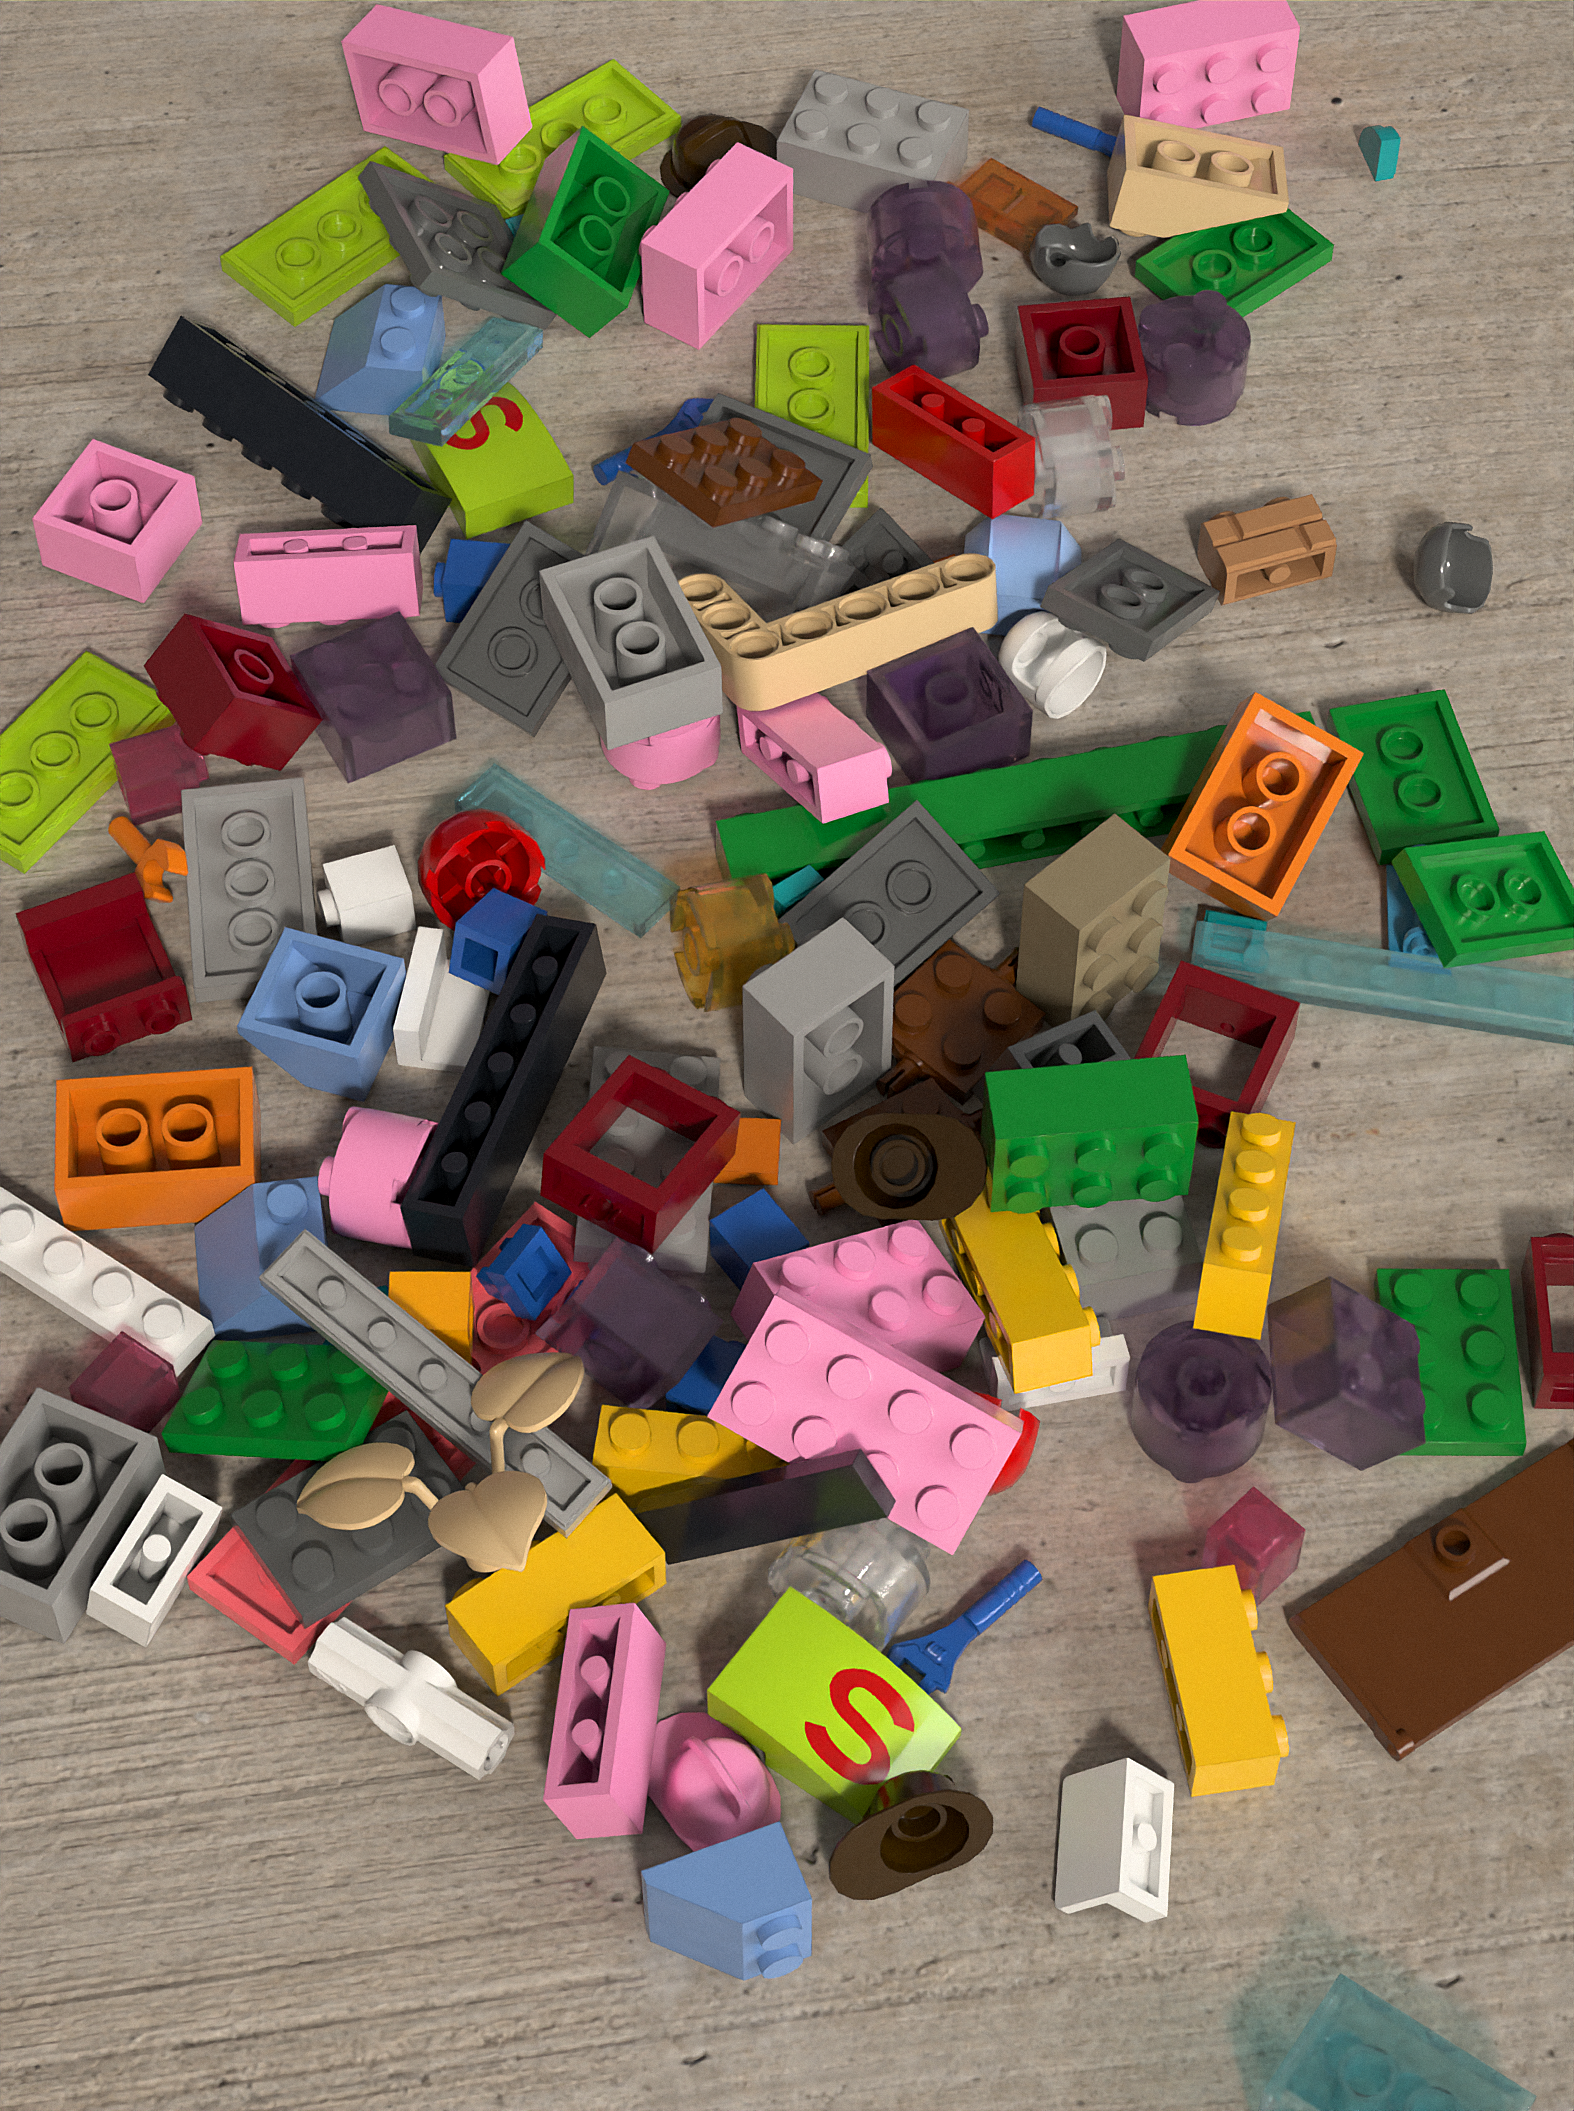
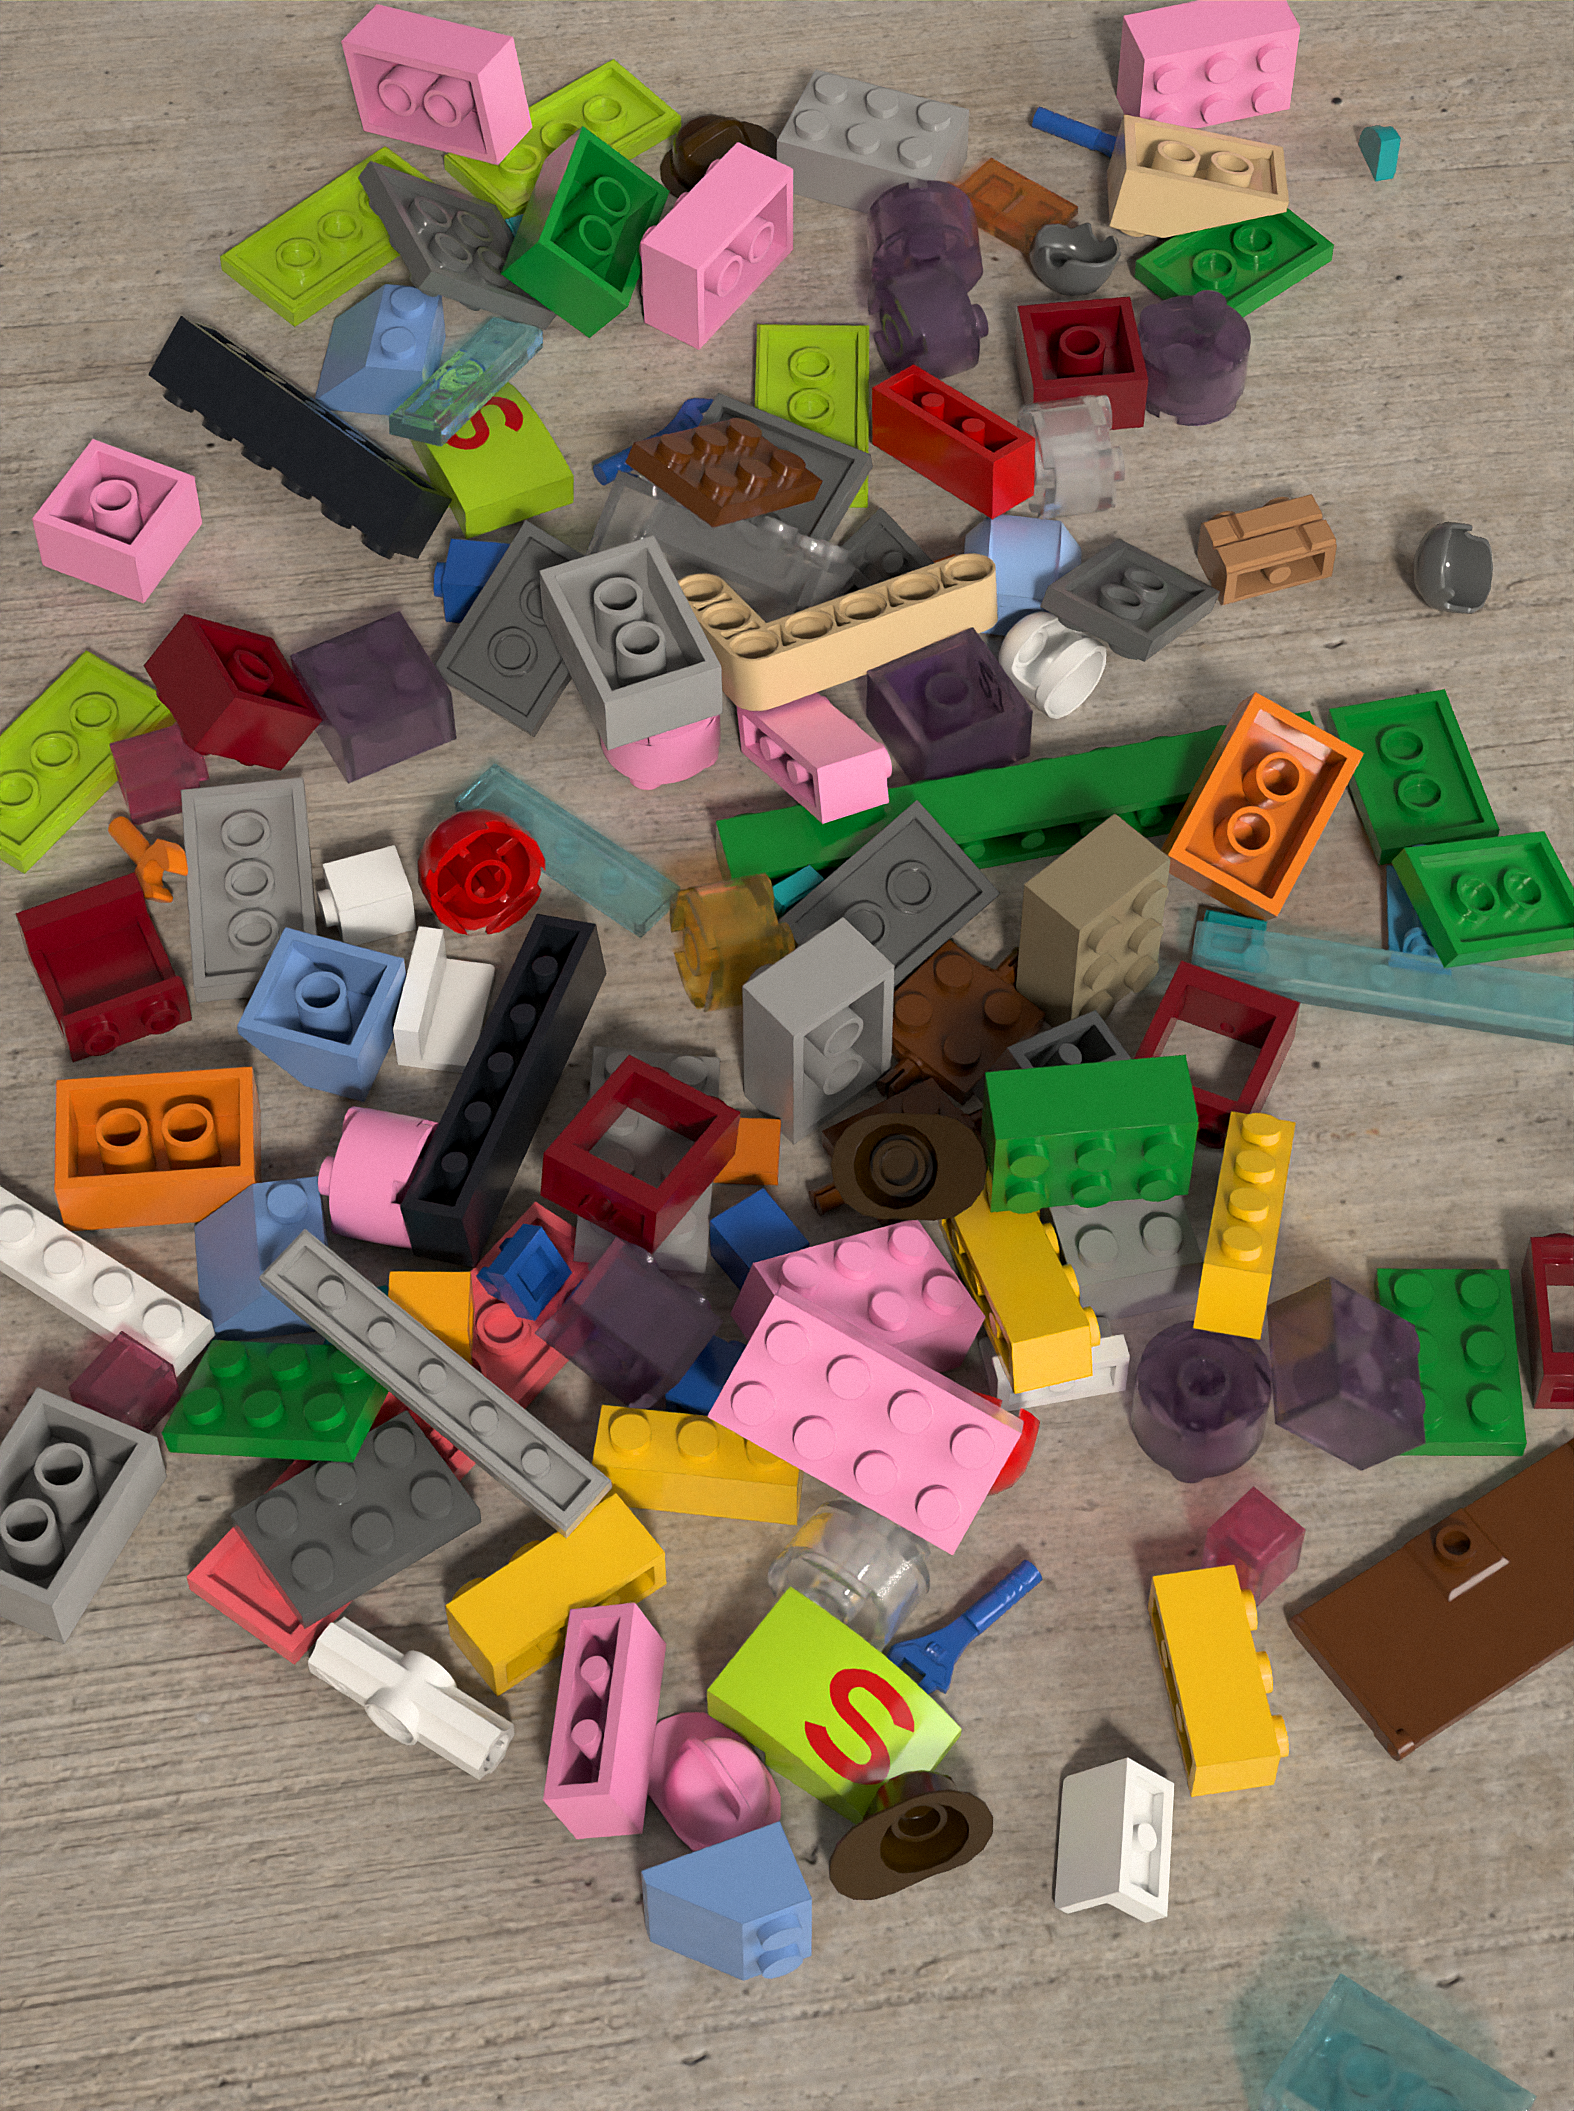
(153, 1560): white brick -> none
(328, 575): bright pink brick -> none
(484, 1522): tan plant -> none
(490, 939): blue brick -> none
(766, 1506): black tile -> none

